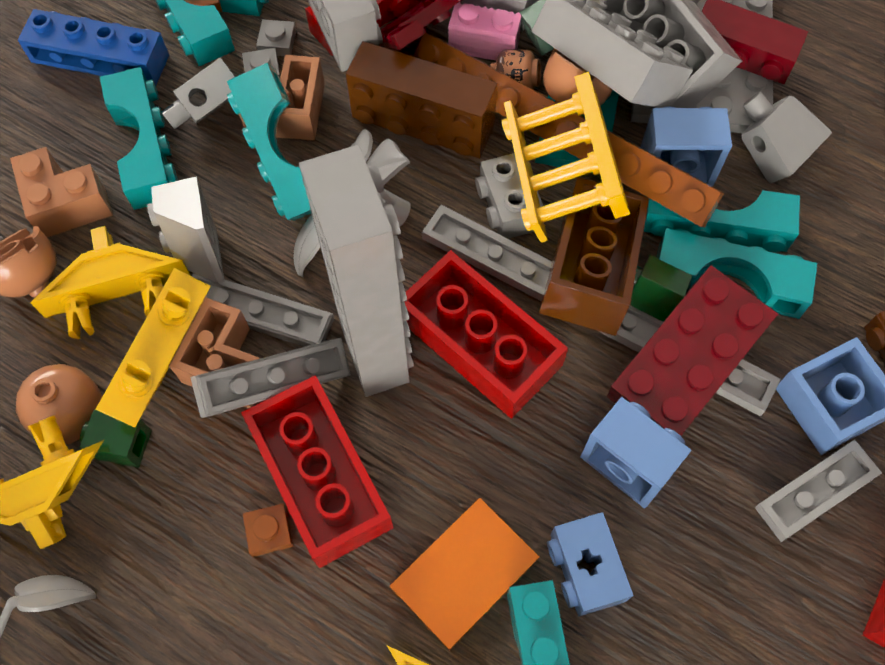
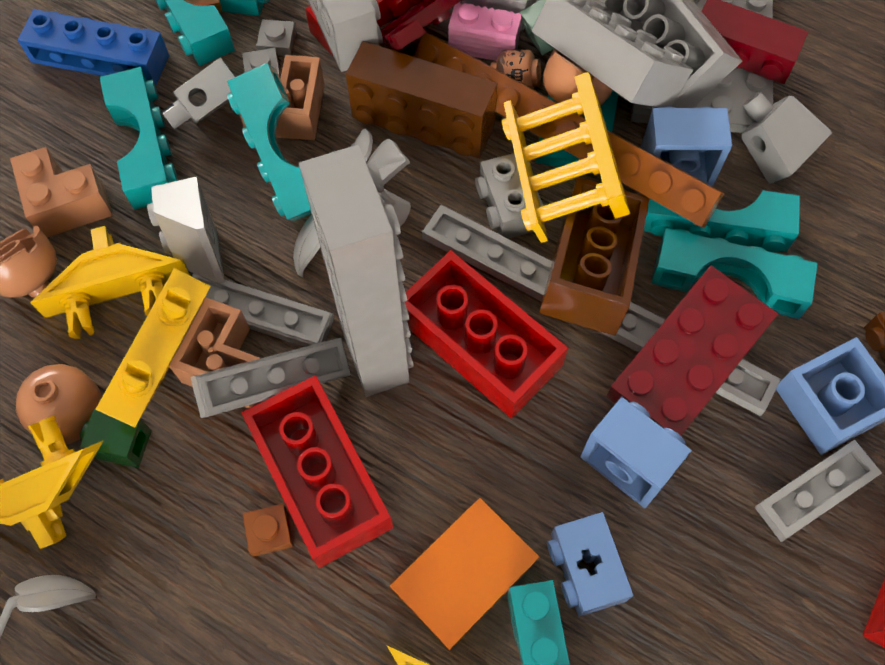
(658, 288): dark green brick -> none

